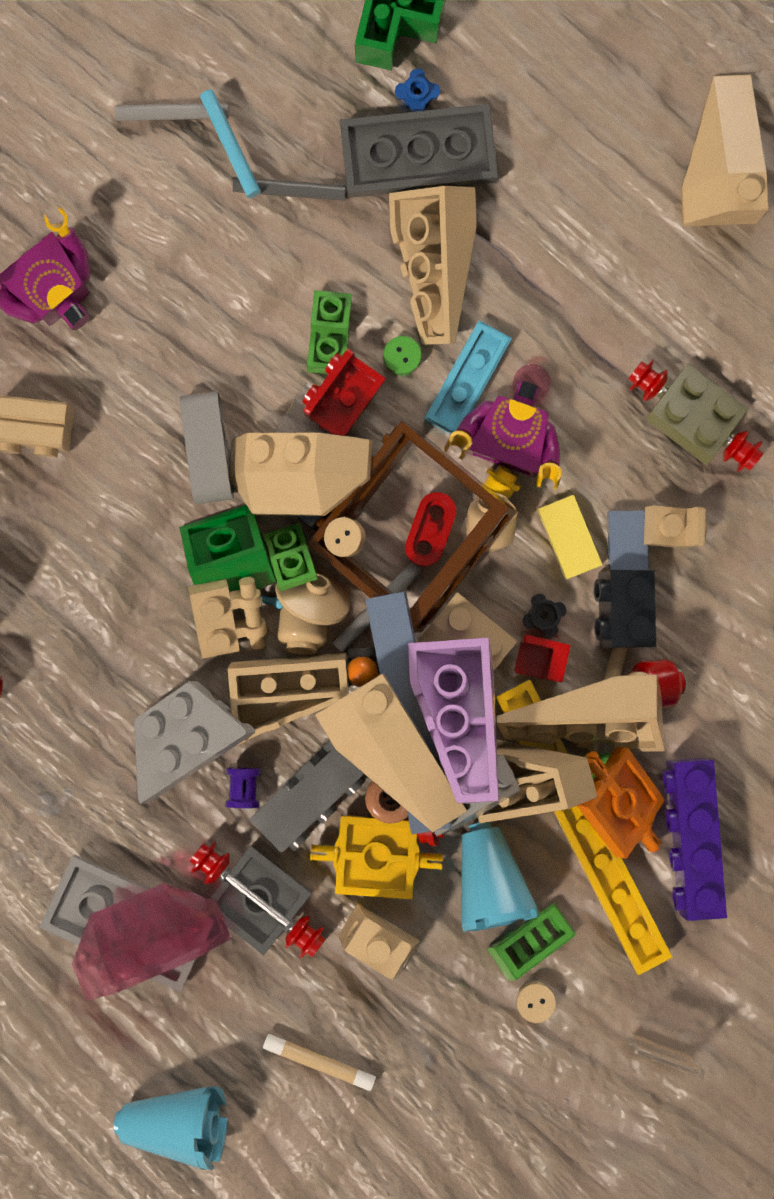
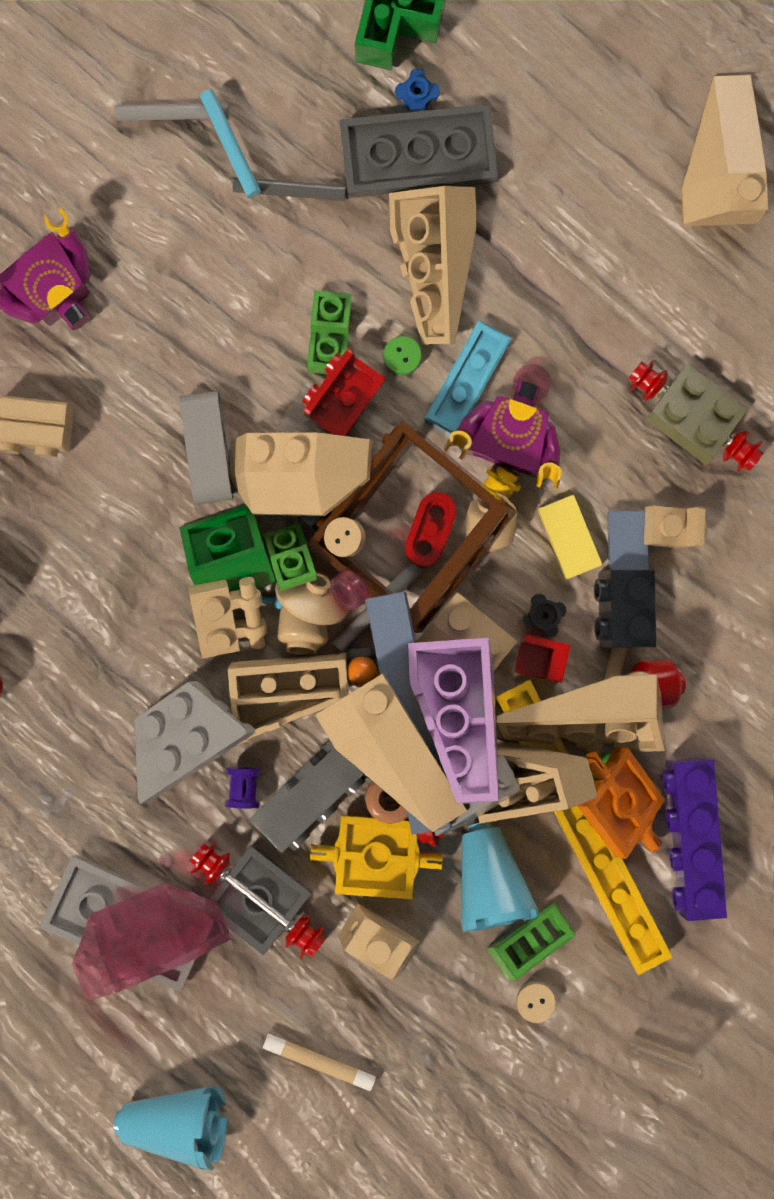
(349, 590): none -> clear pink tile

